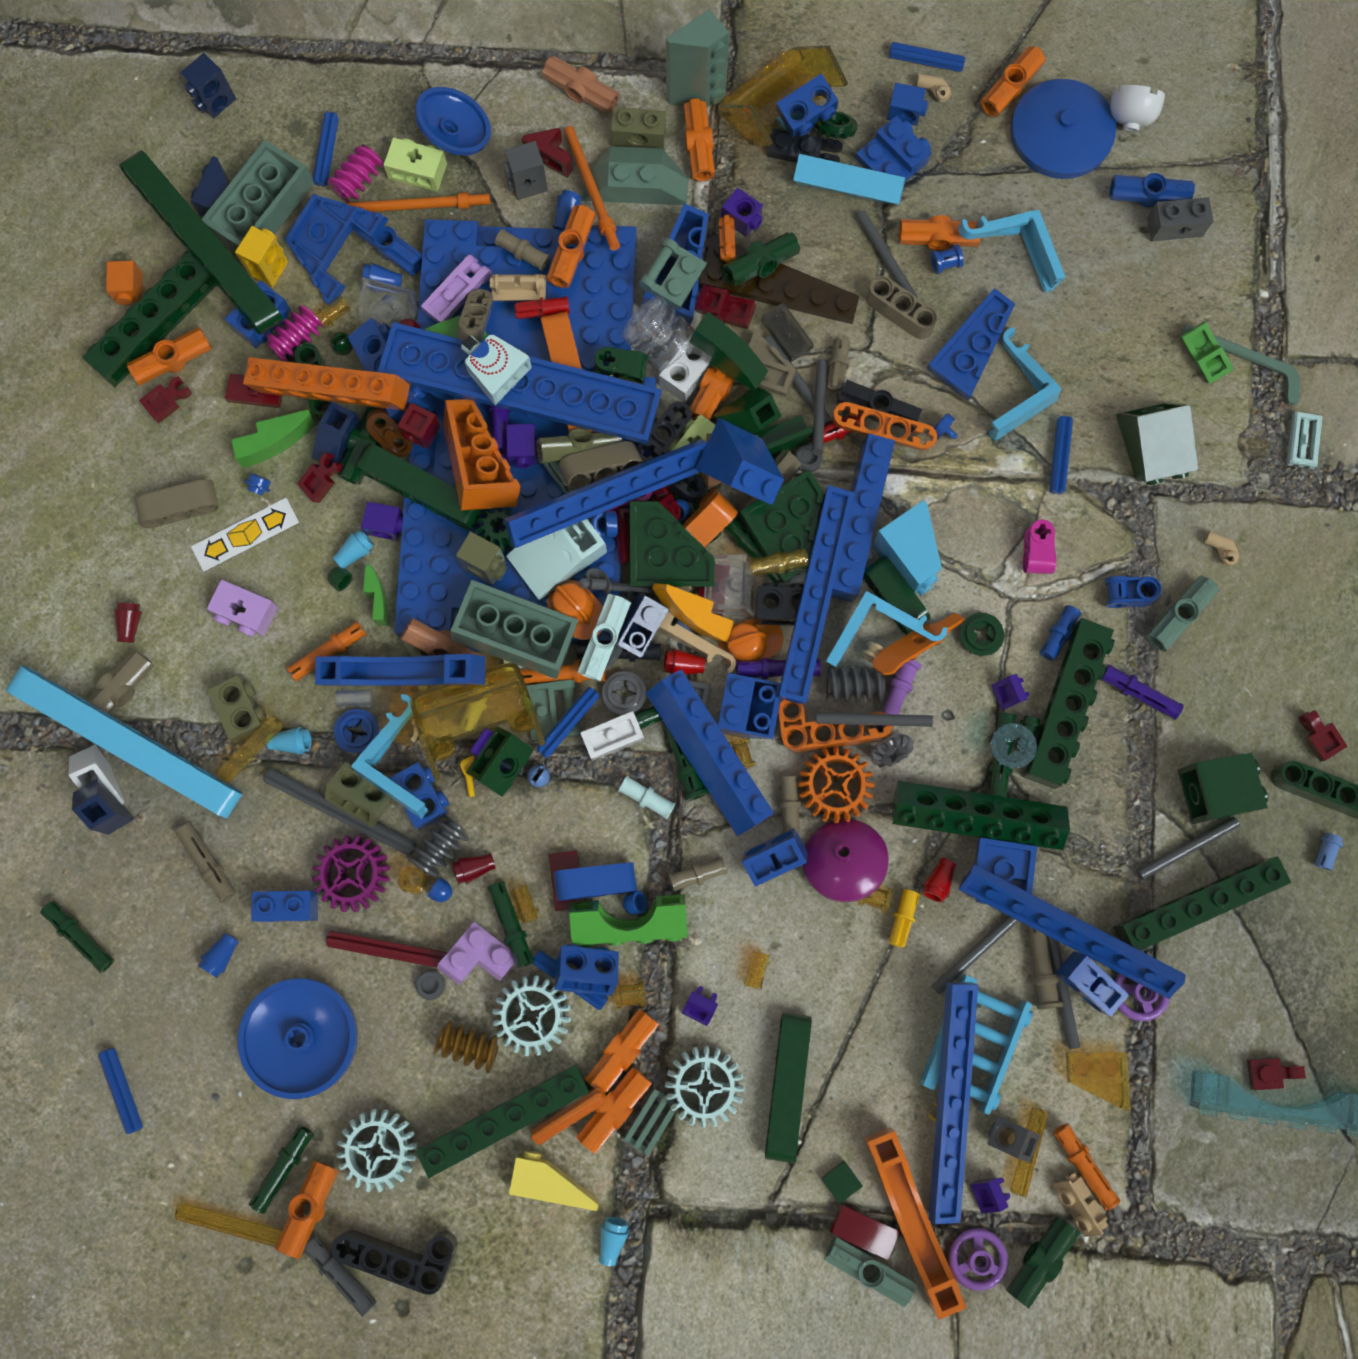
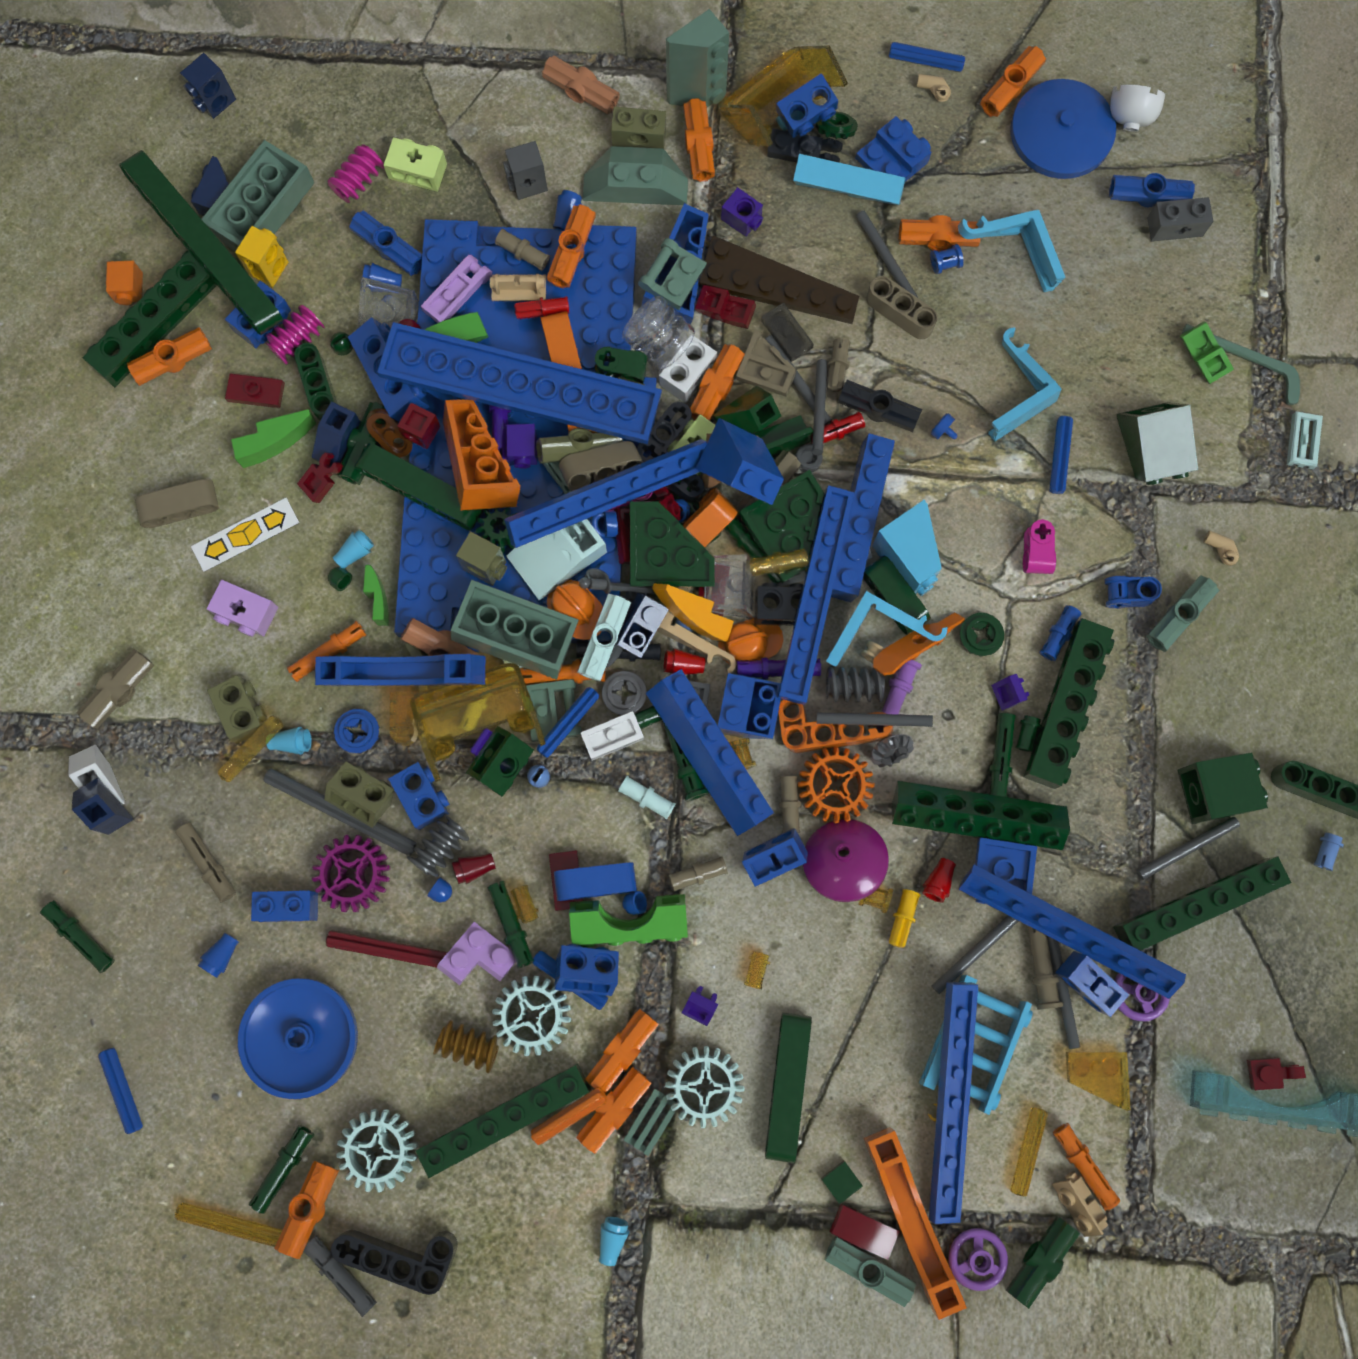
(124, 741): medium azure beam -> none
(127, 620): dark red cone -> none
(162, 402): dark red plate -> none
(257, 484): blue plate -> none
(322, 232): blue wing -> none
(325, 149): blue axle -> none
(327, 383): orange brick -> none
(333, 311): clear yellow pin -> none
(353, 698): clear pin -> none
(374, 753): medium azure hinge -> none
(382, 521): dark purple brick -> none
(404, 879): clear yellow bush -> none
(430, 985): dark grey tile -> none
(452, 121): blue dish -> none
(463, 201): orange bar -> none
(465, 764): yellow hand -> none
(475, 314): dark tan beam -> none
(494, 365): light aqua torso -> none
(544, 1181): light yellow slope -> none
(551, 155): dark red slope -> none
(606, 223): orange bar -> none
(630, 995): clear yellow bush -> none
(727, 238): orange axle -> none
(728, 352): dark green slope -> none
(761, 259): dark green piece -> none
(885, 422): orange beam -> none
(907, 103): blue brick -> none
(969, 349): blue wing -> none
(990, 1195): dark purple tile -> none
(1024, 1142): dark grey brick -> none
(1026, 744): clear light blue gear -> none
(1131, 686): dark purple pin -> none
(1324, 739): dark red plate -> none

